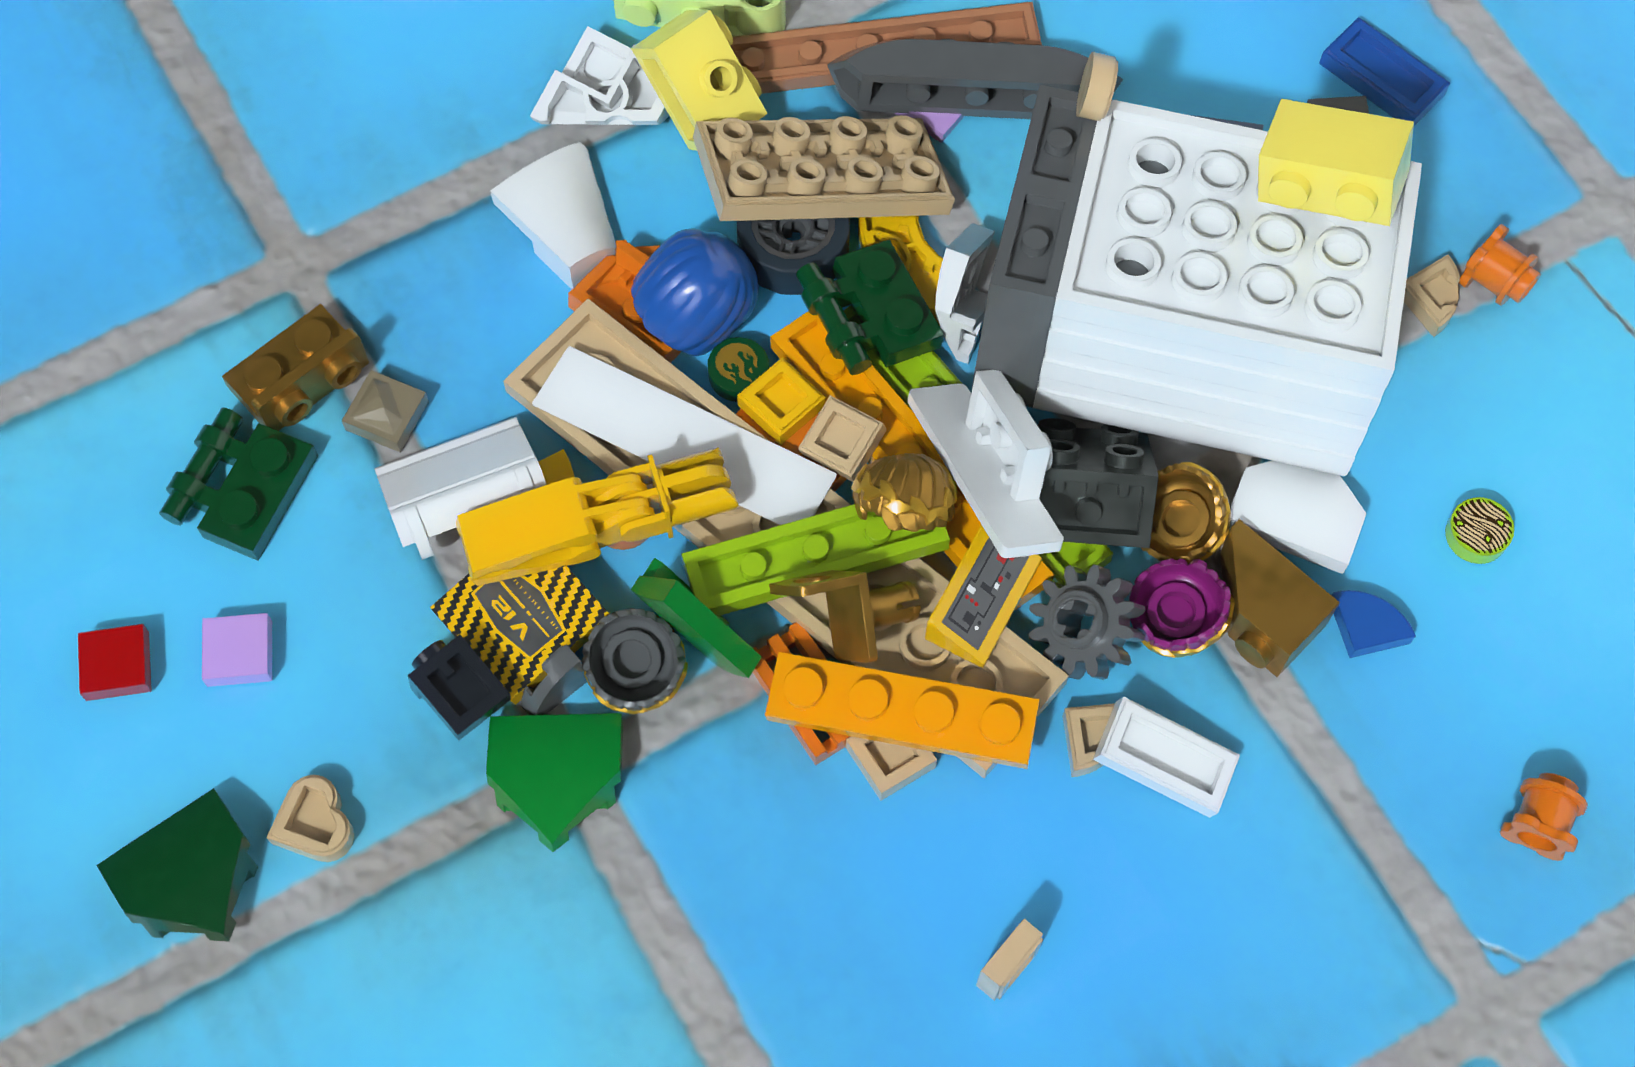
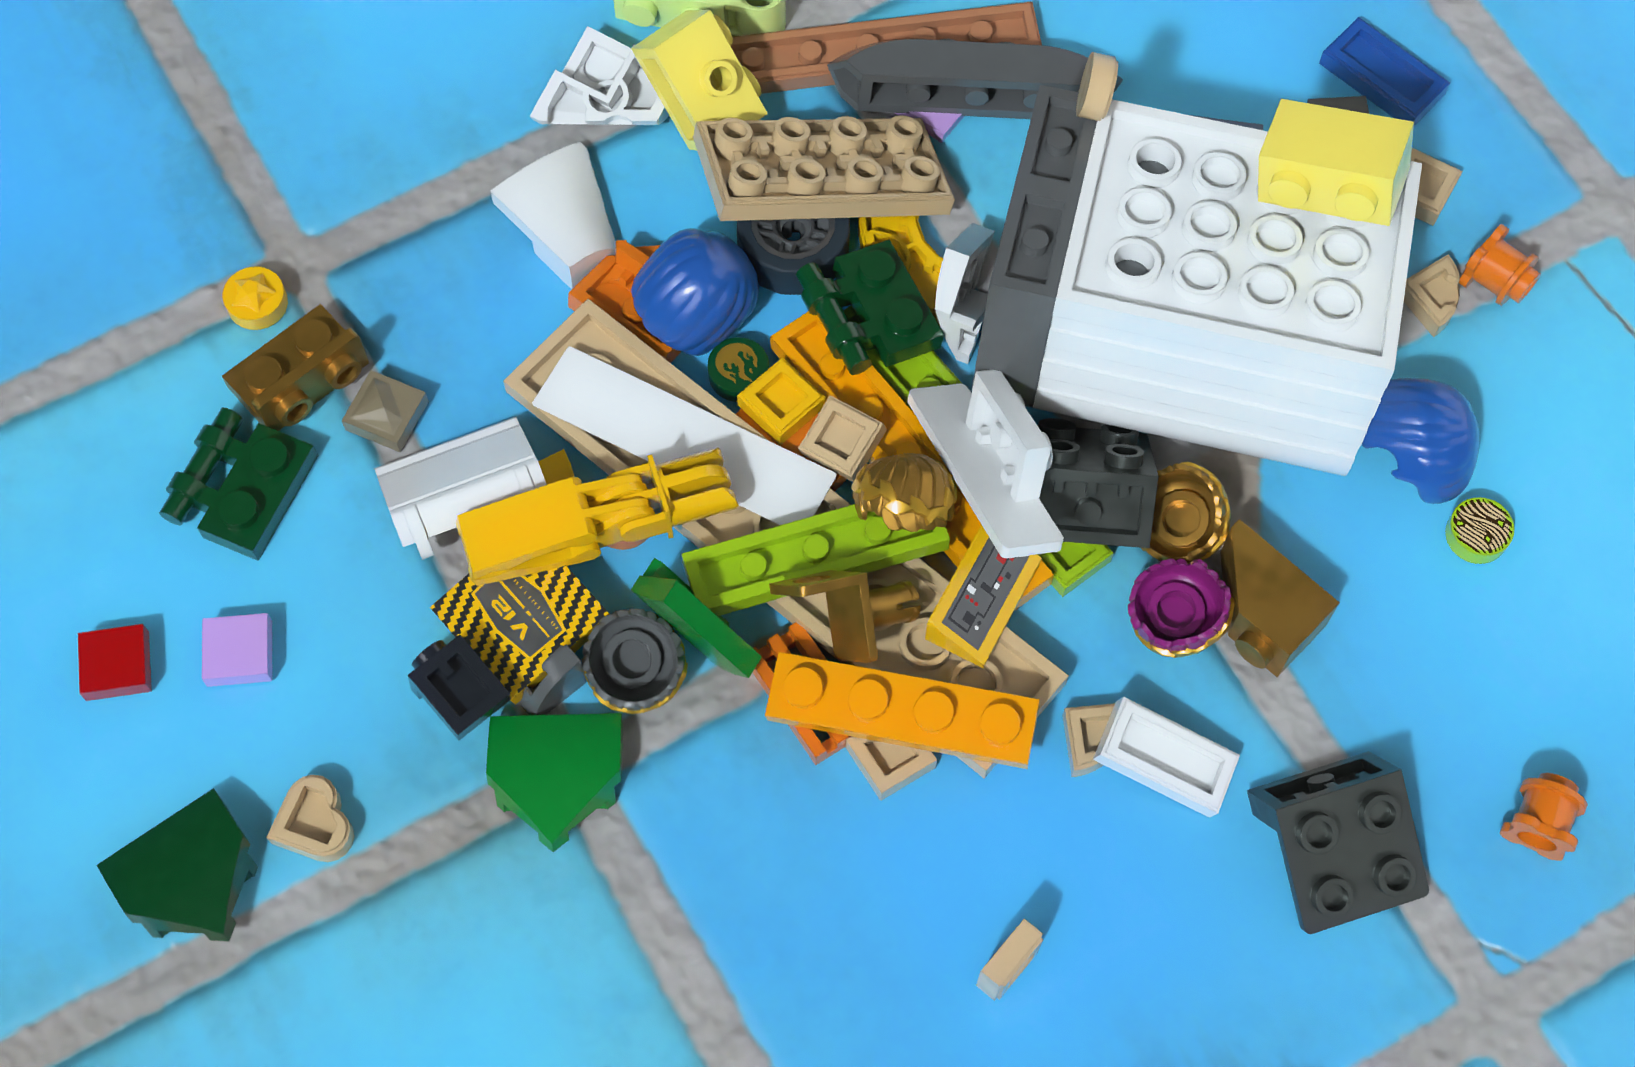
(255, 298): none -> yellow tile
(1088, 596): dark grey gear -> none
(1300, 512): white slope -> none
(1344, 839): none -> pearl dark grey bracket
(1370, 623): blue tile -> none
(1429, 434): none -> blue piece
(1435, 186): none -> tan tile

